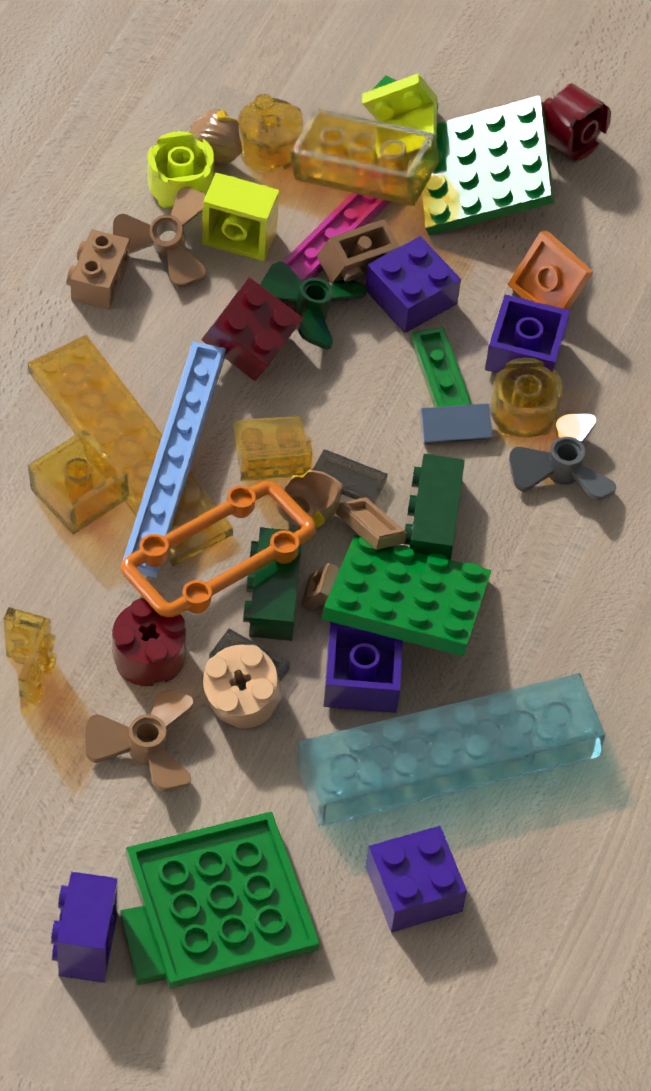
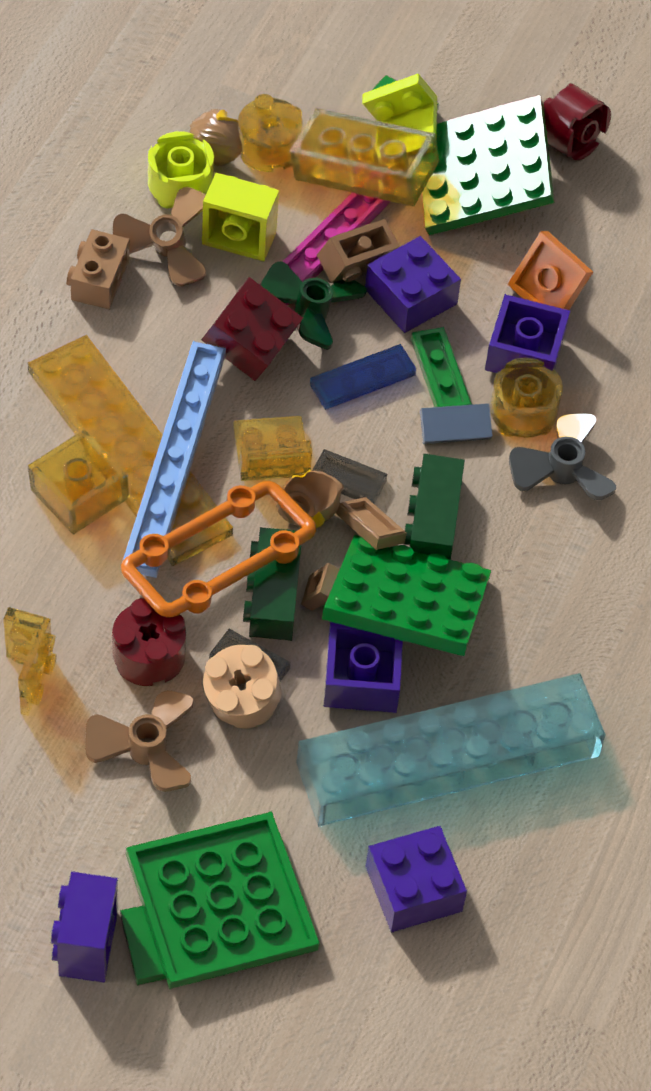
(362, 376): none -> clear blue tile

